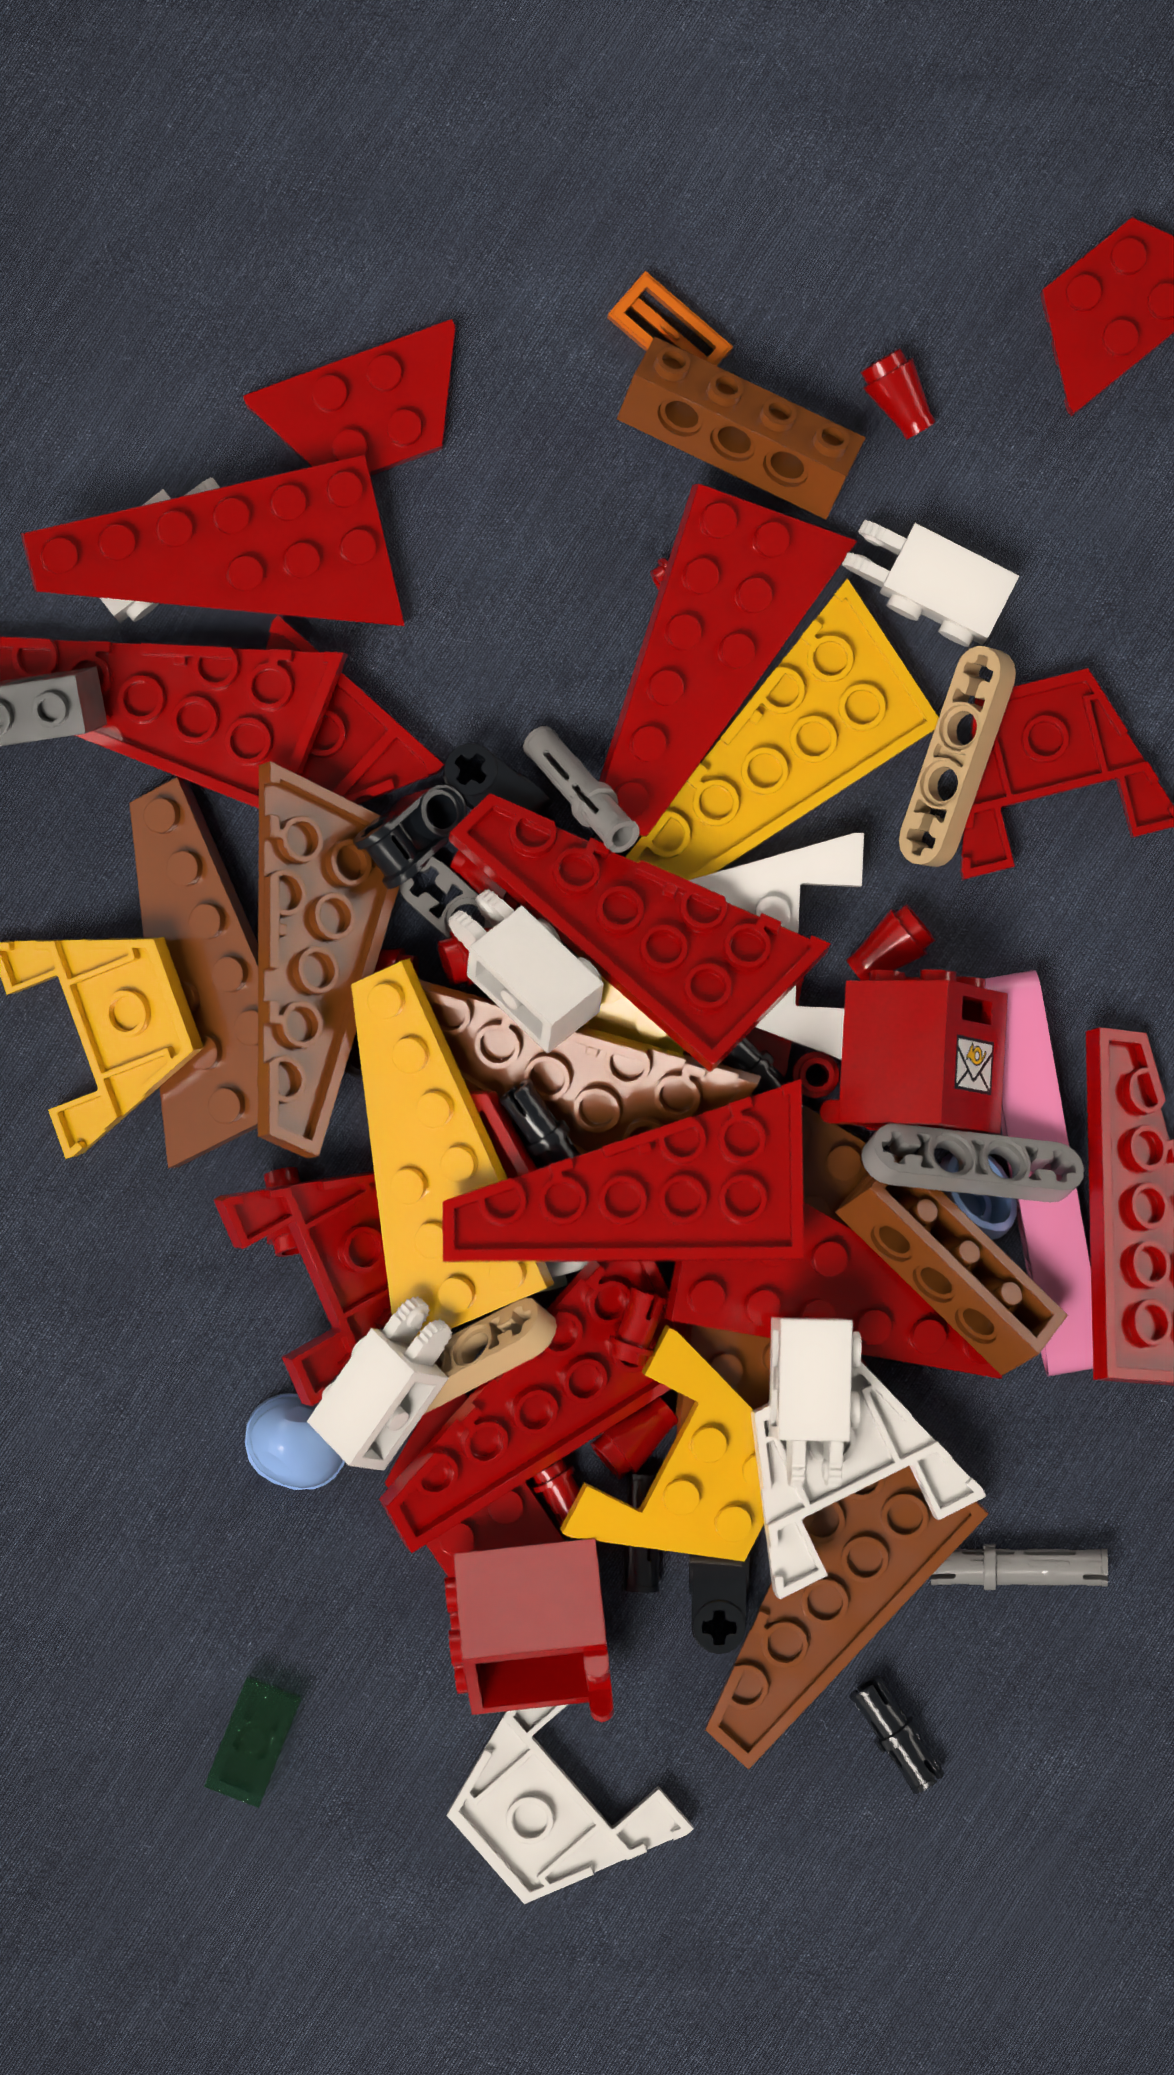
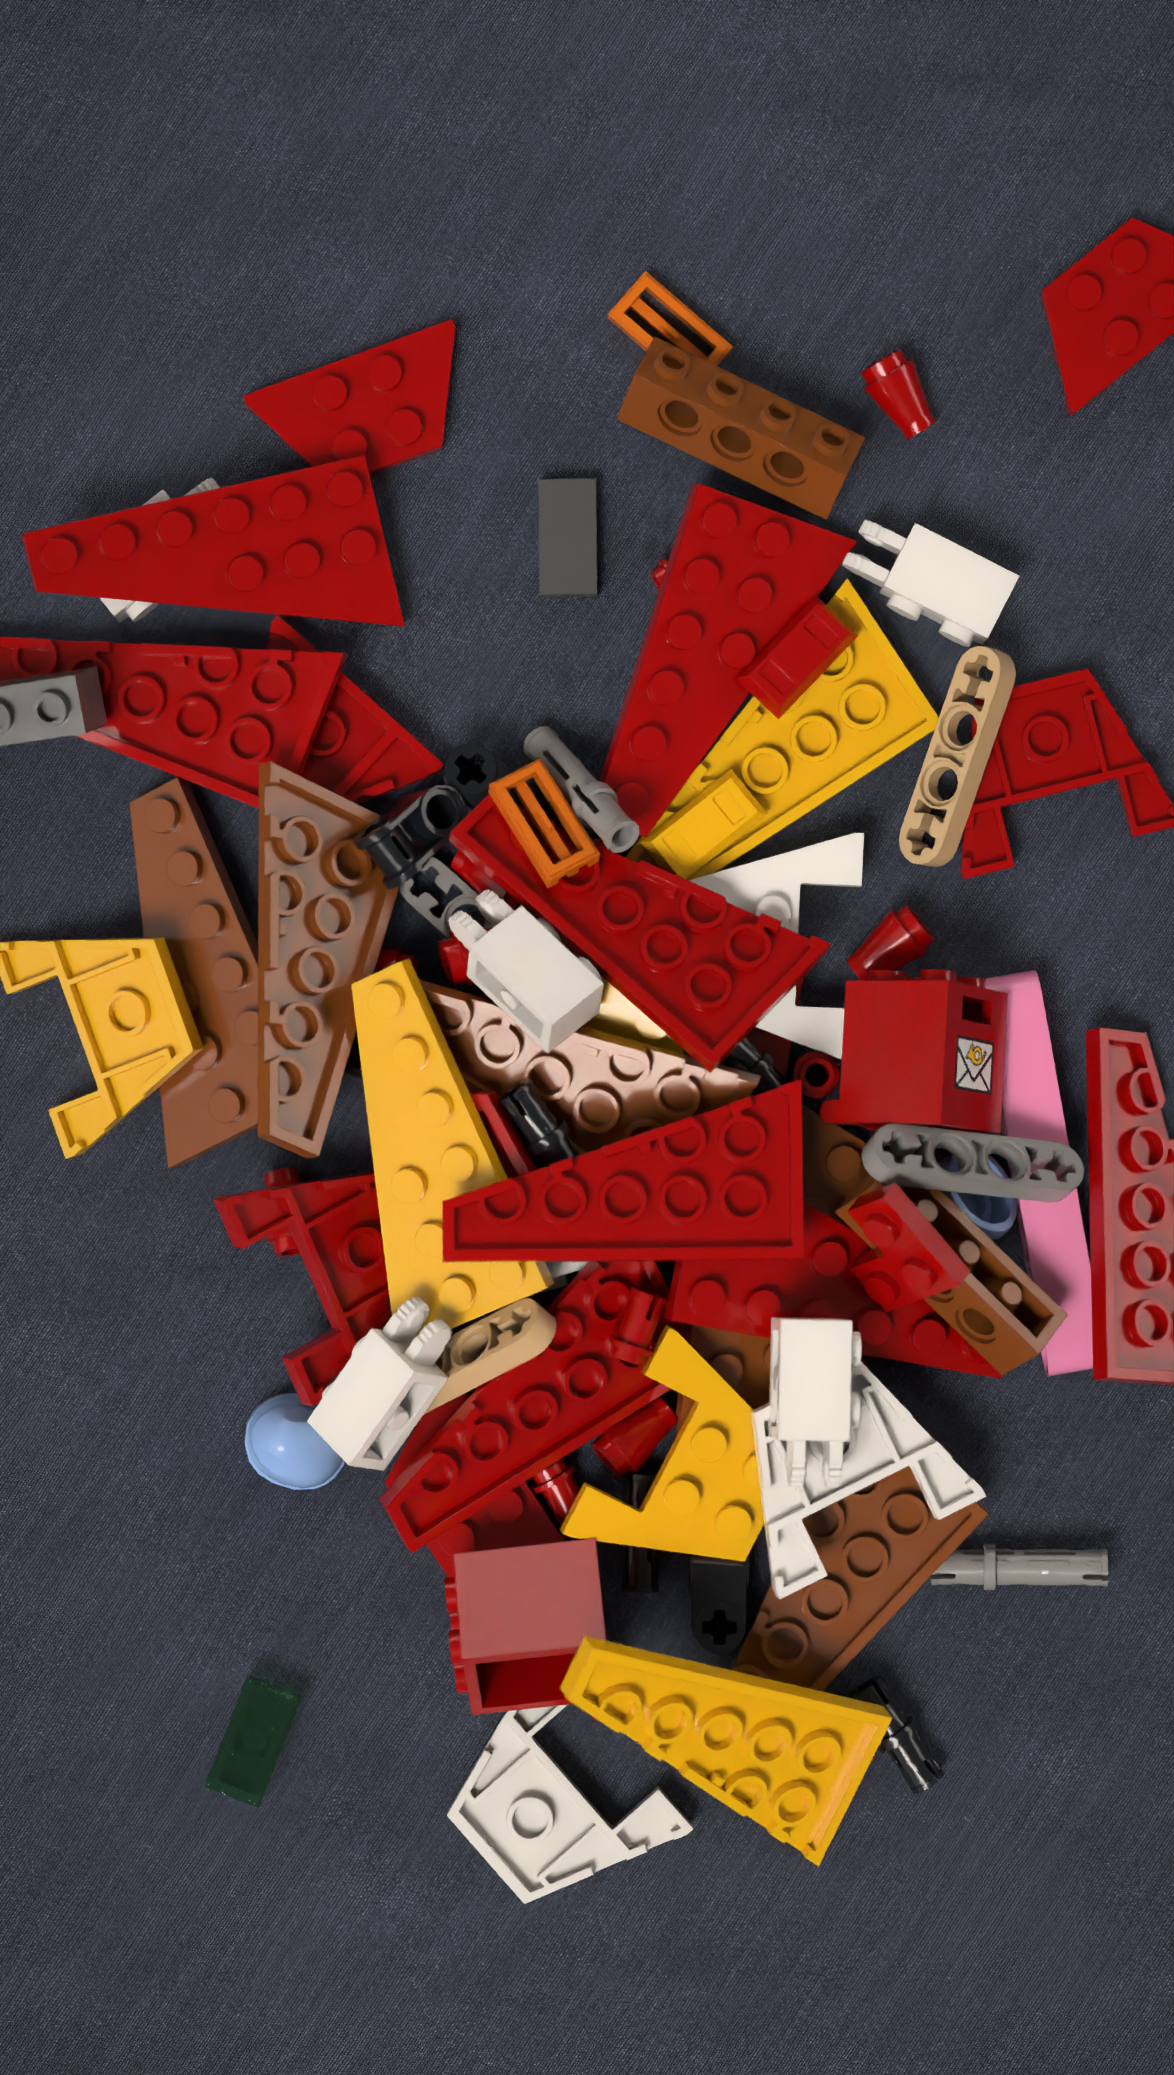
(567, 537): none -> dark grey tile
(567, 863): none -> orange tile
(704, 827): none -> yellow tile
(745, 1739): none -> yellow wing
(797, 657): none -> red tile
(910, 1253): none -> red plate

